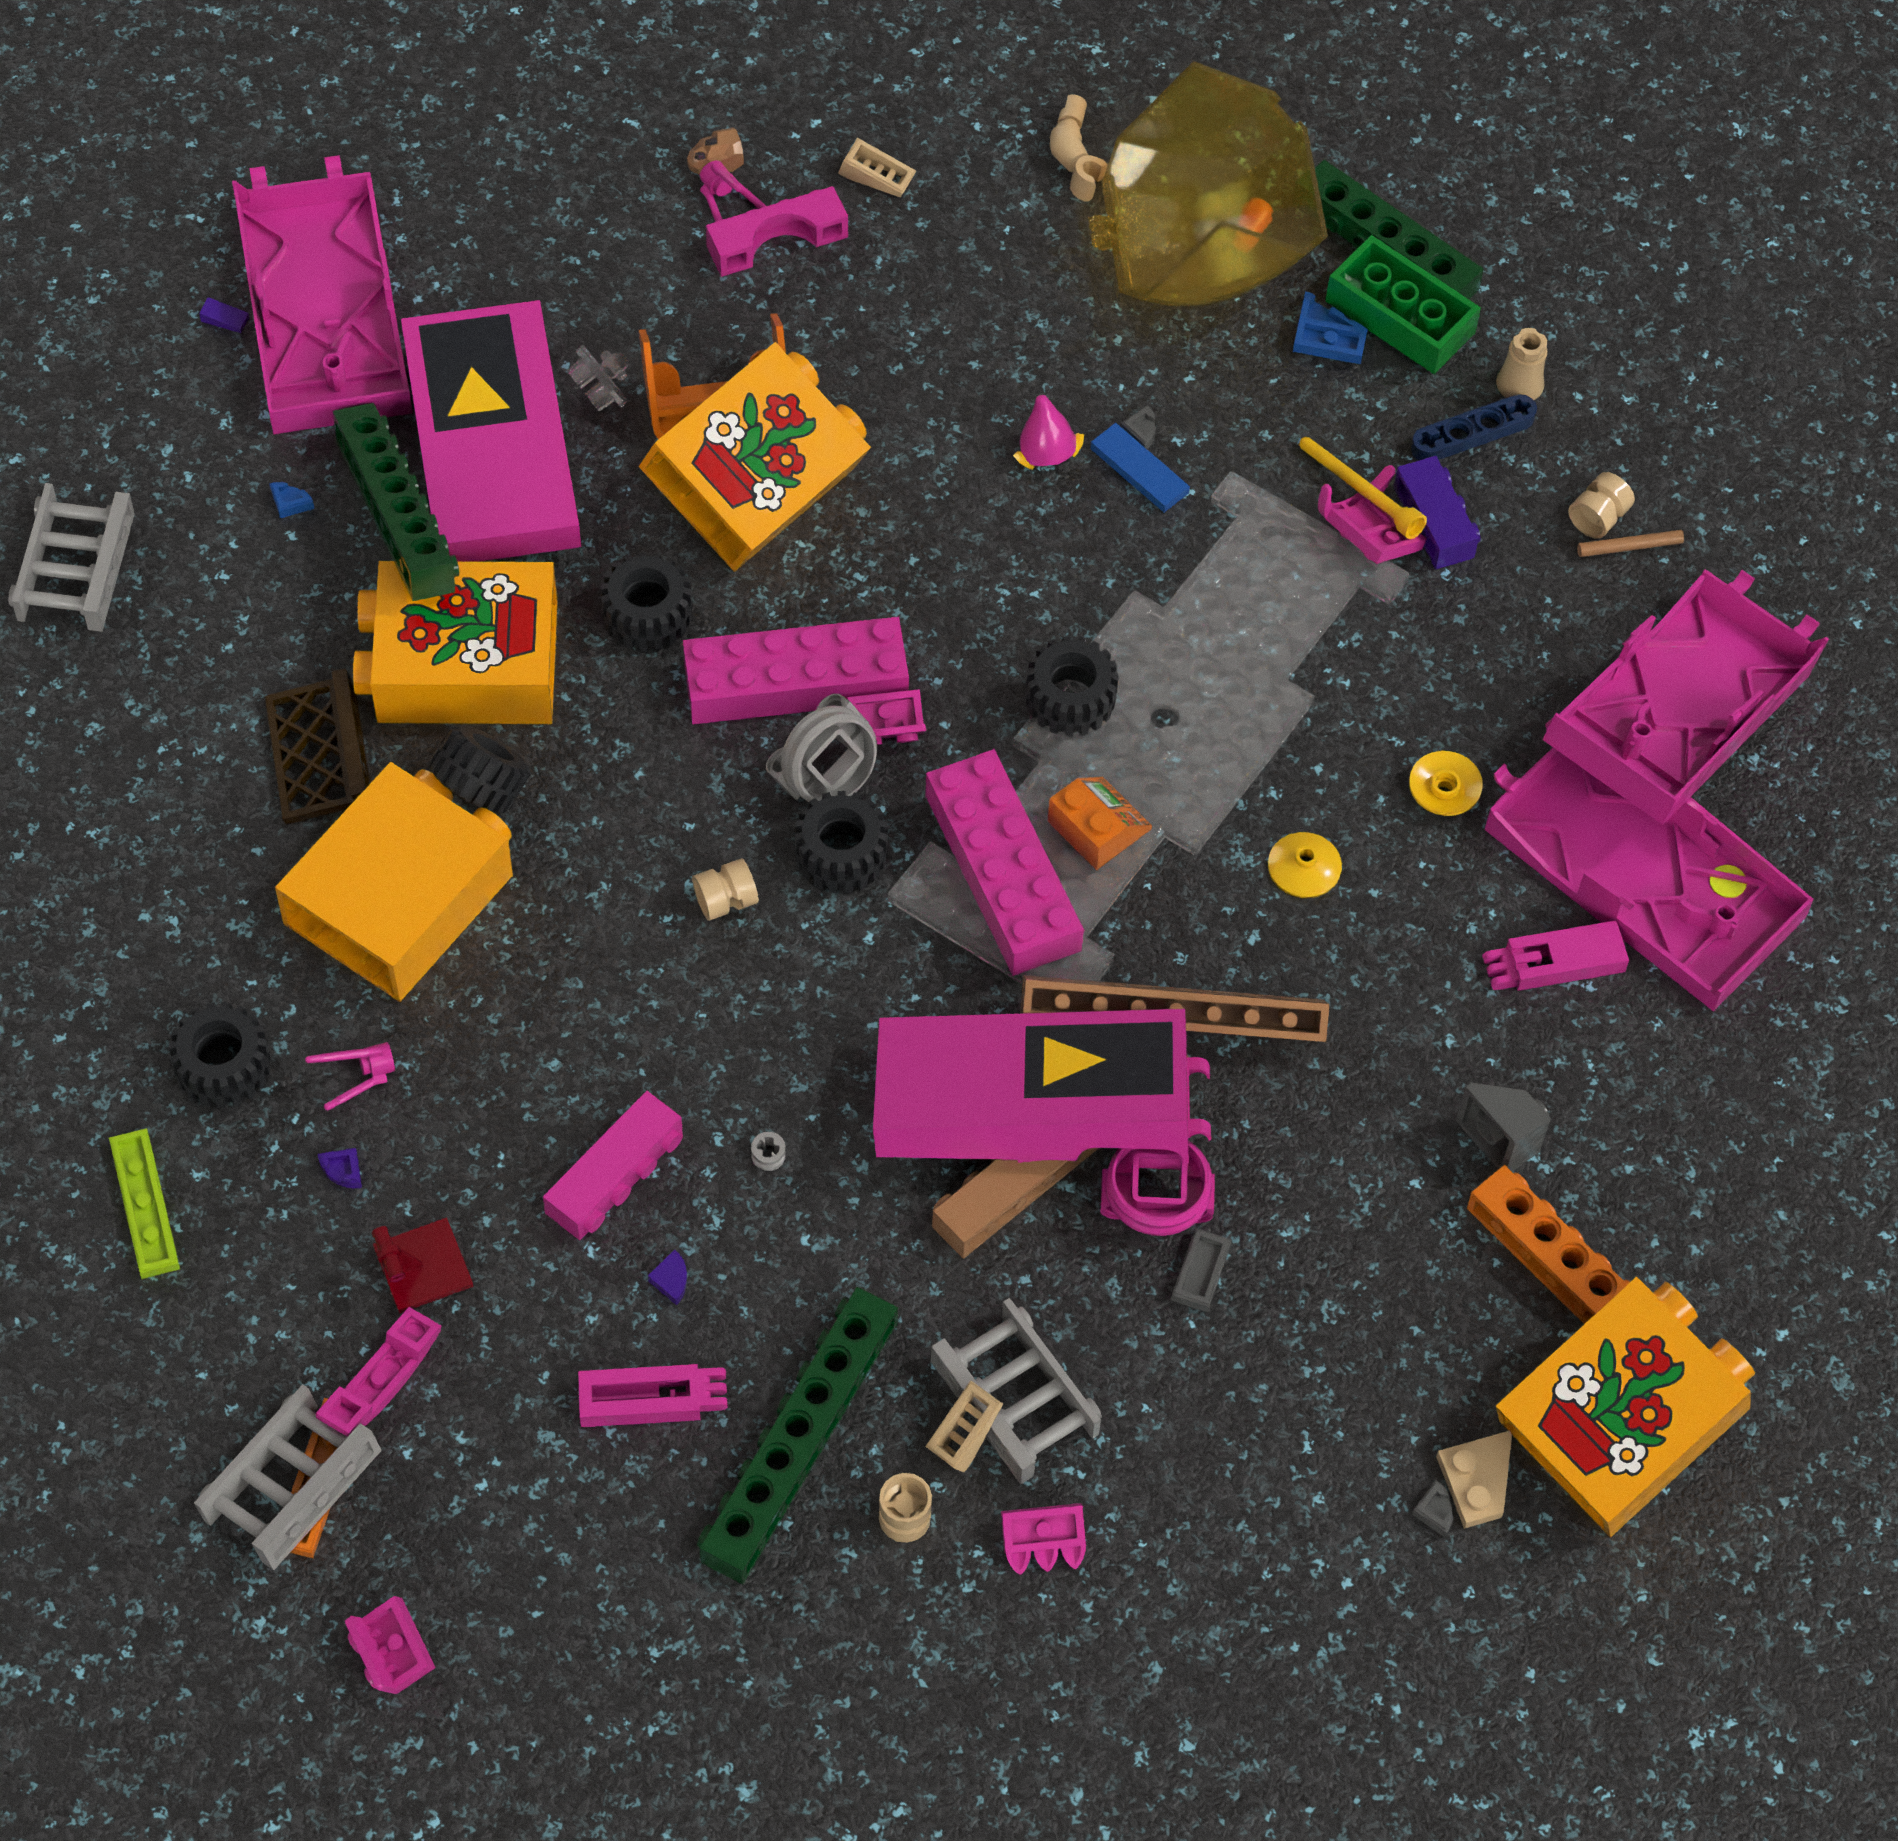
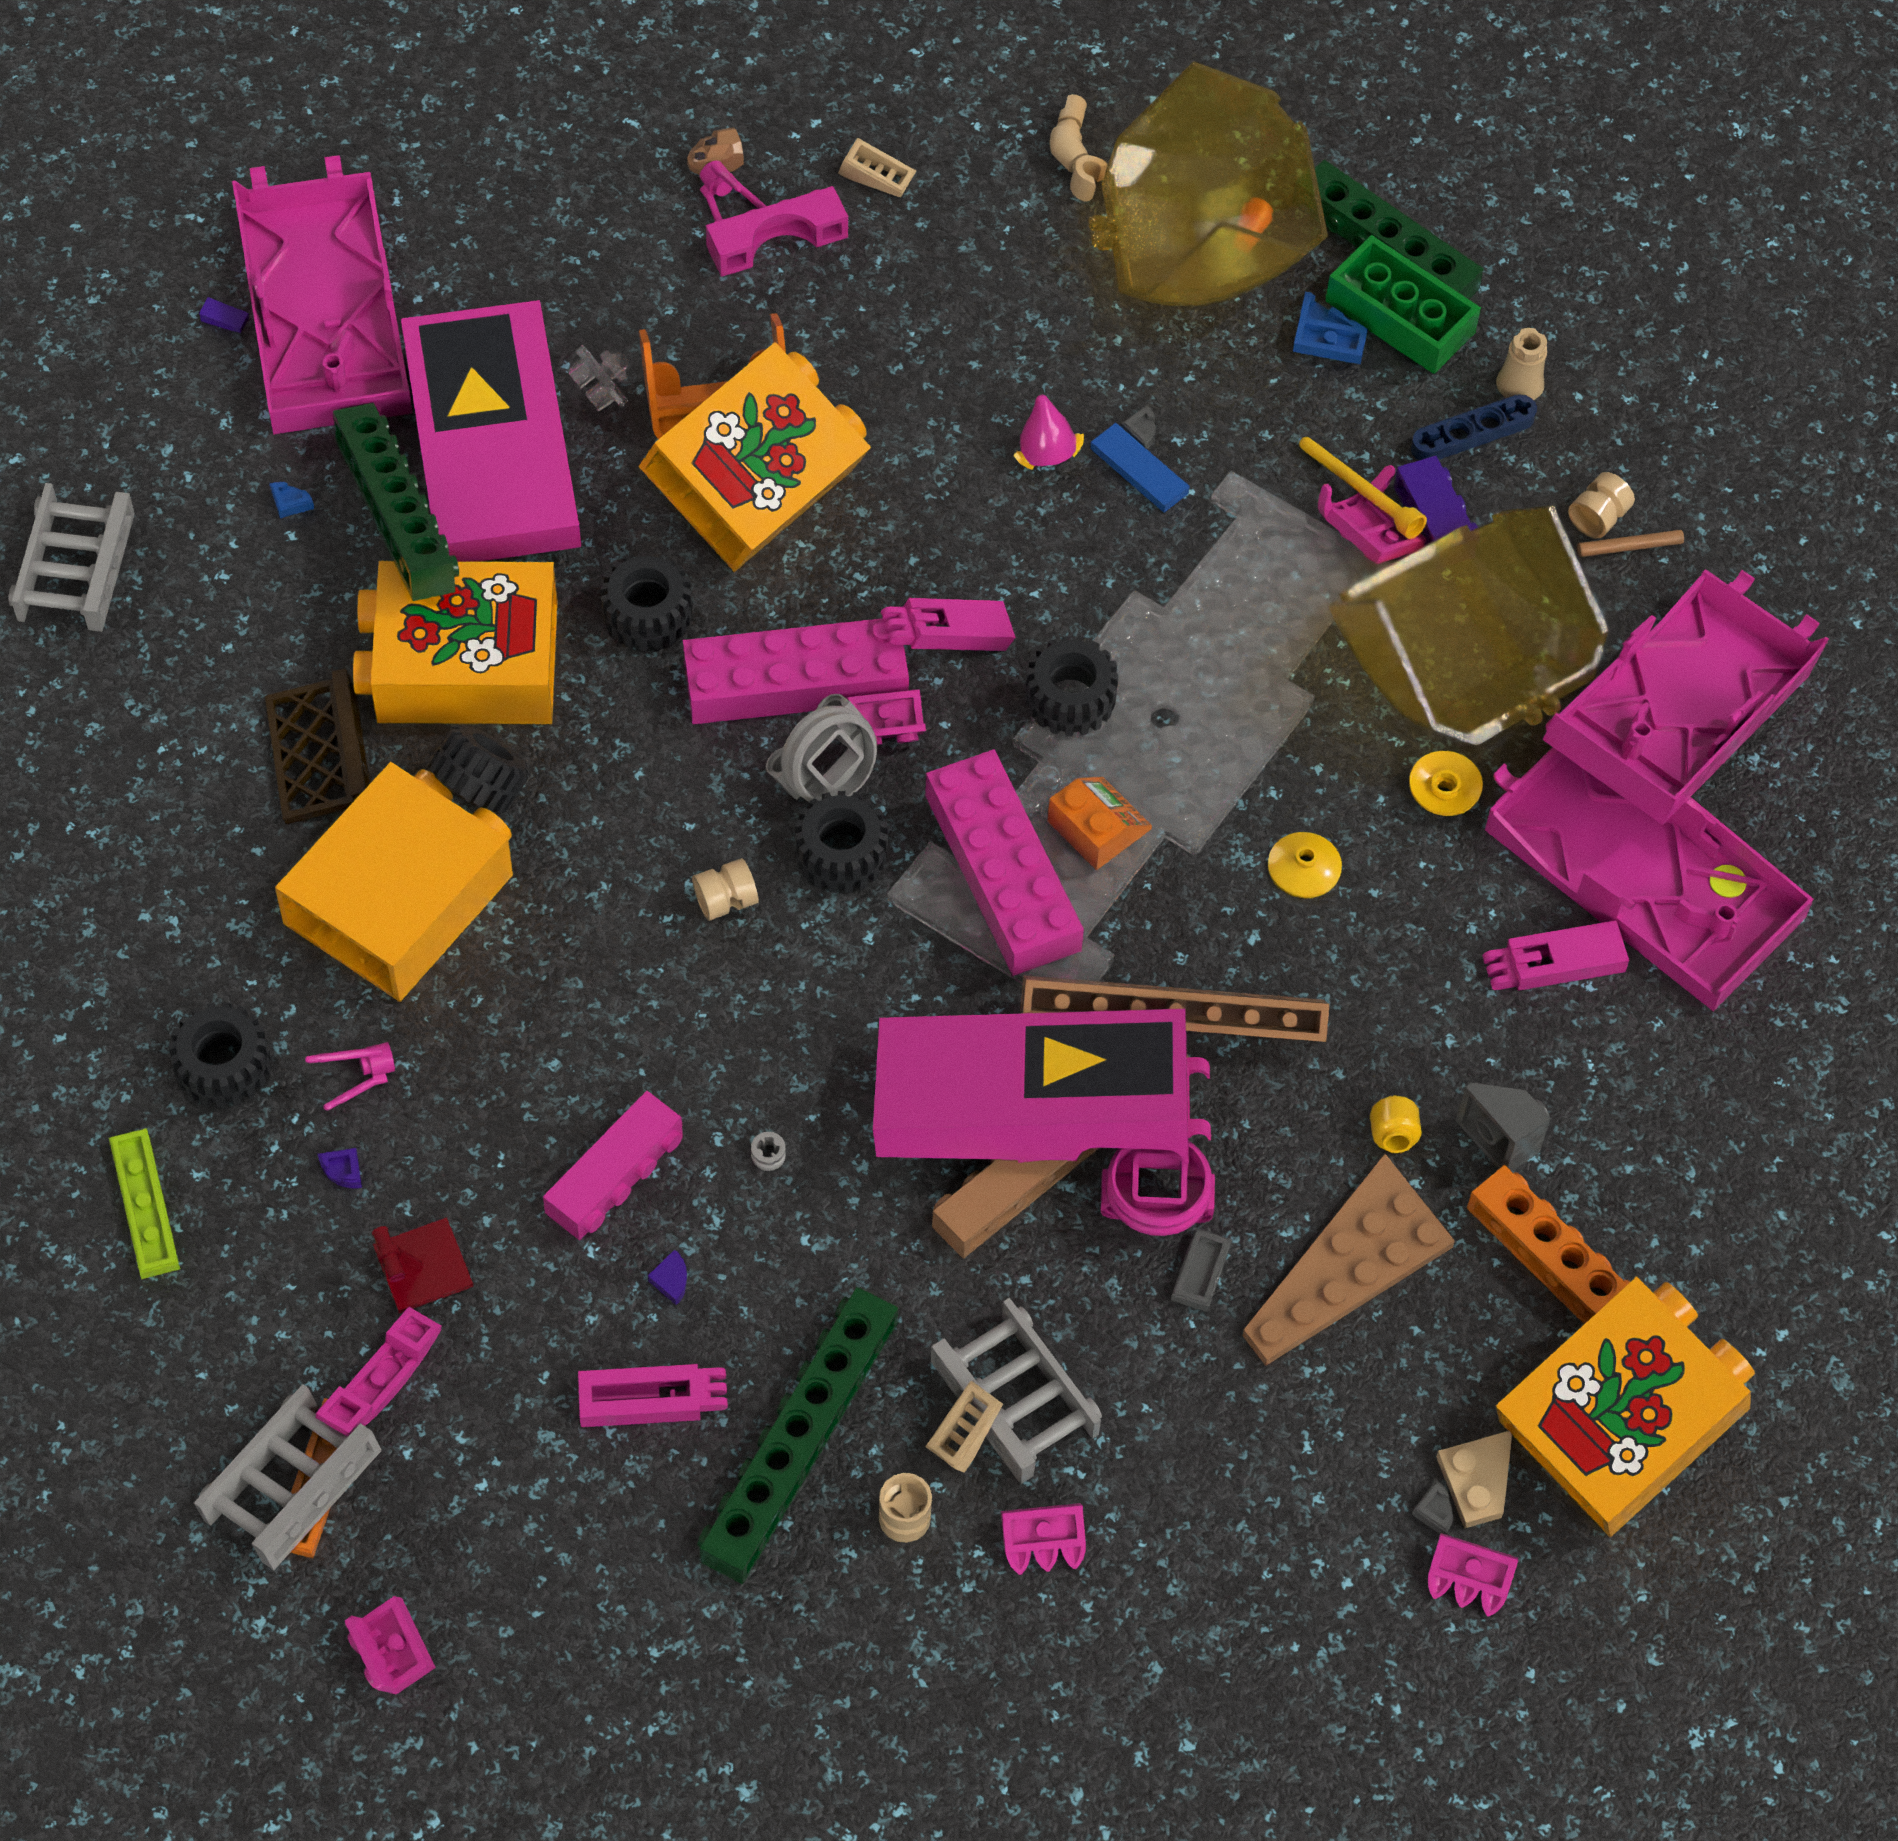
(969, 622): none -> dark pink hinge
(1363, 1251): none -> medium nougat wing
(1395, 1124): none -> yellow head
(1472, 1570): none -> dark pink plate
(1478, 626): none -> clear yellow windscreen

